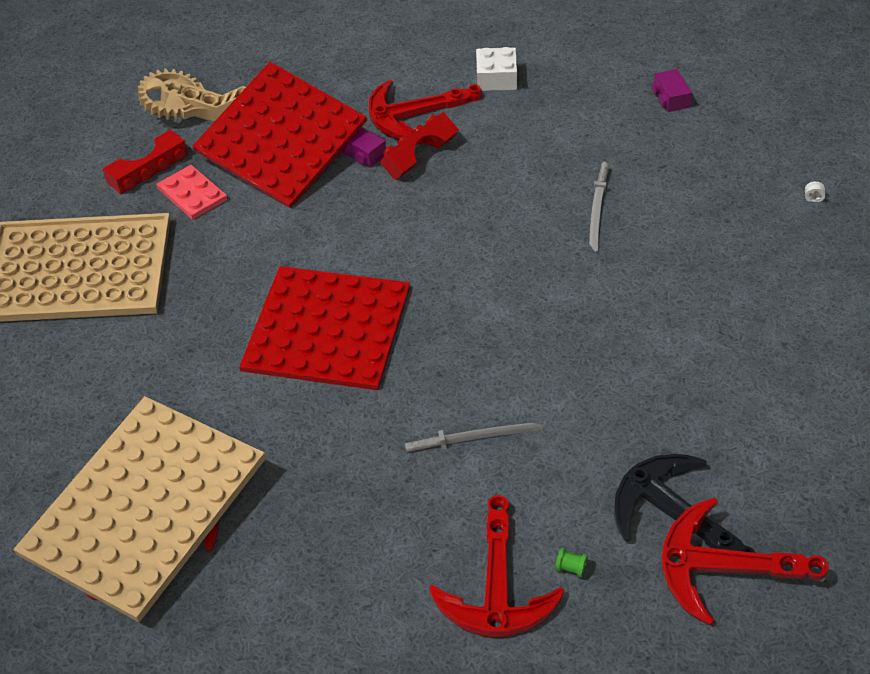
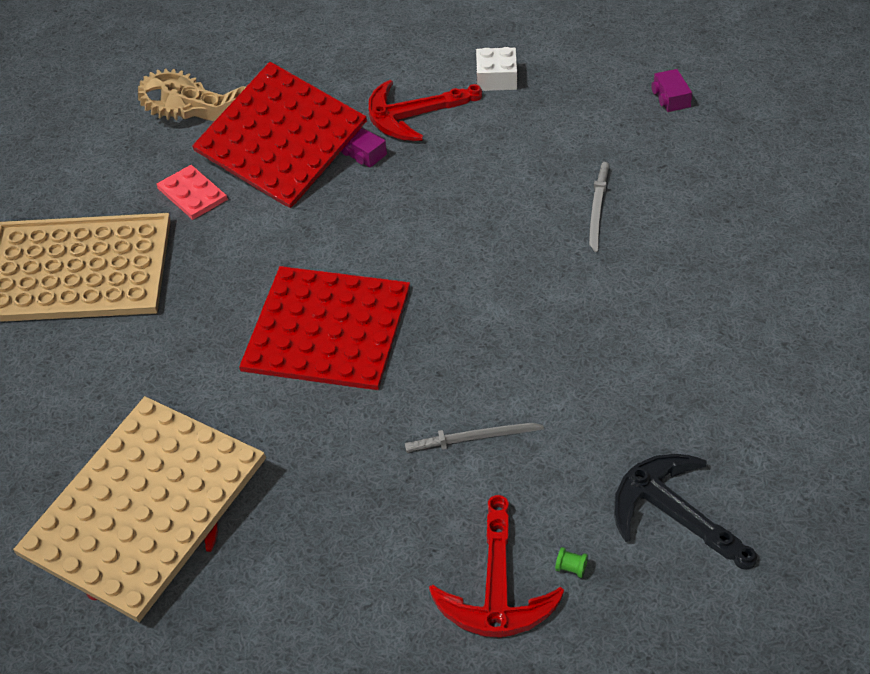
(126, 174): red arch -> none
(401, 158): red arch -> none
(721, 560): red piece -> none
(810, 190): white bush -> none

